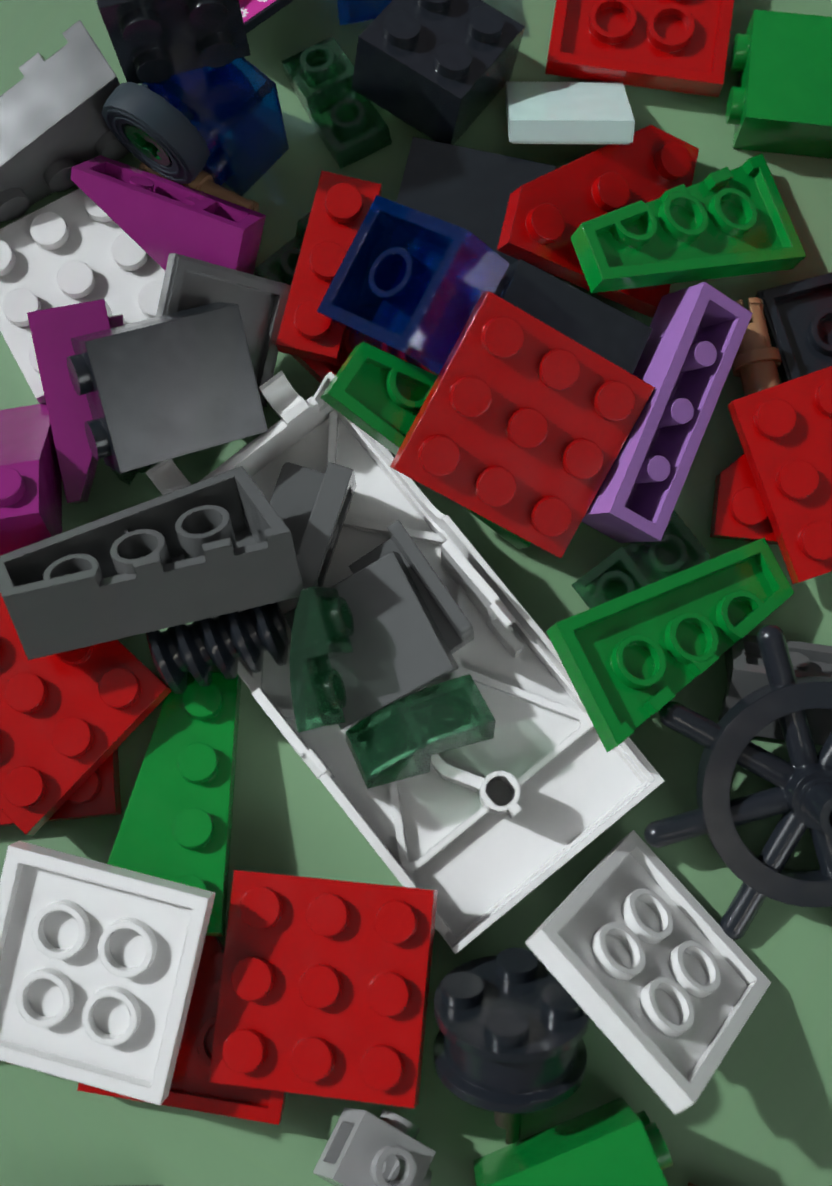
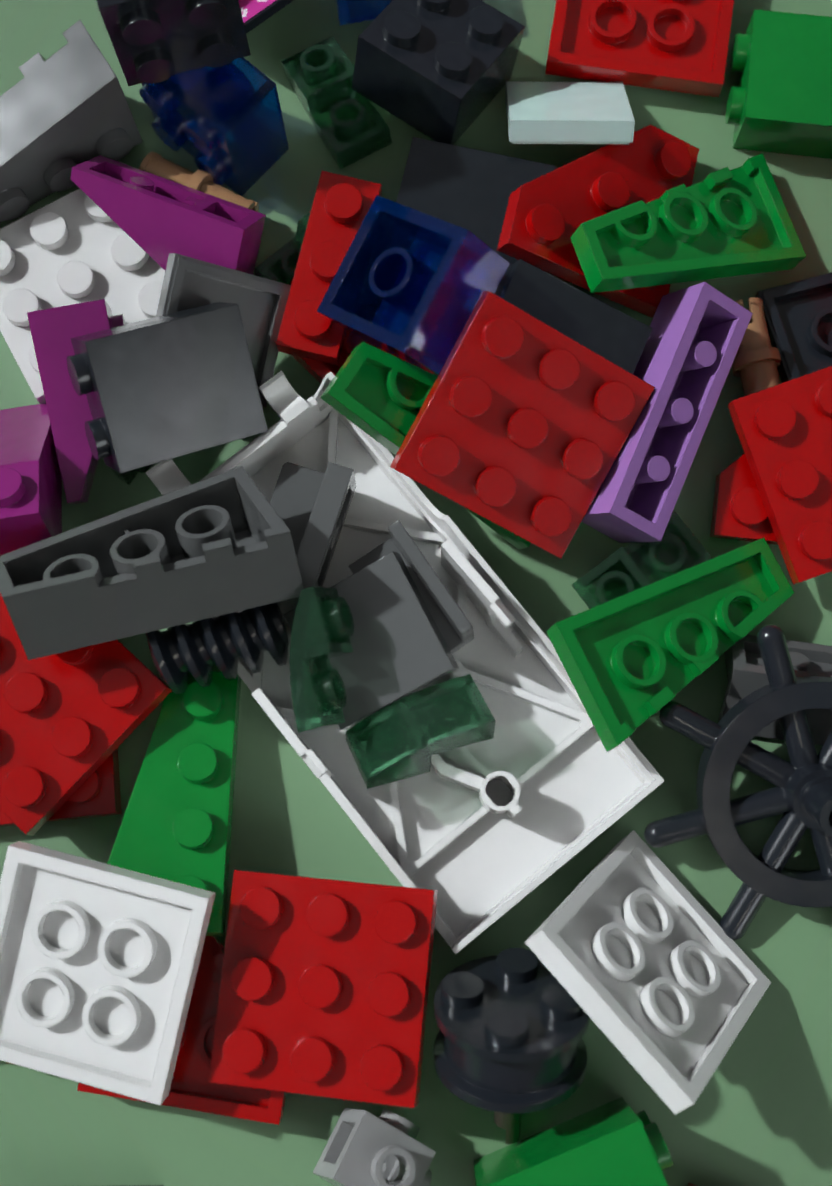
(155, 132): black bush -> none

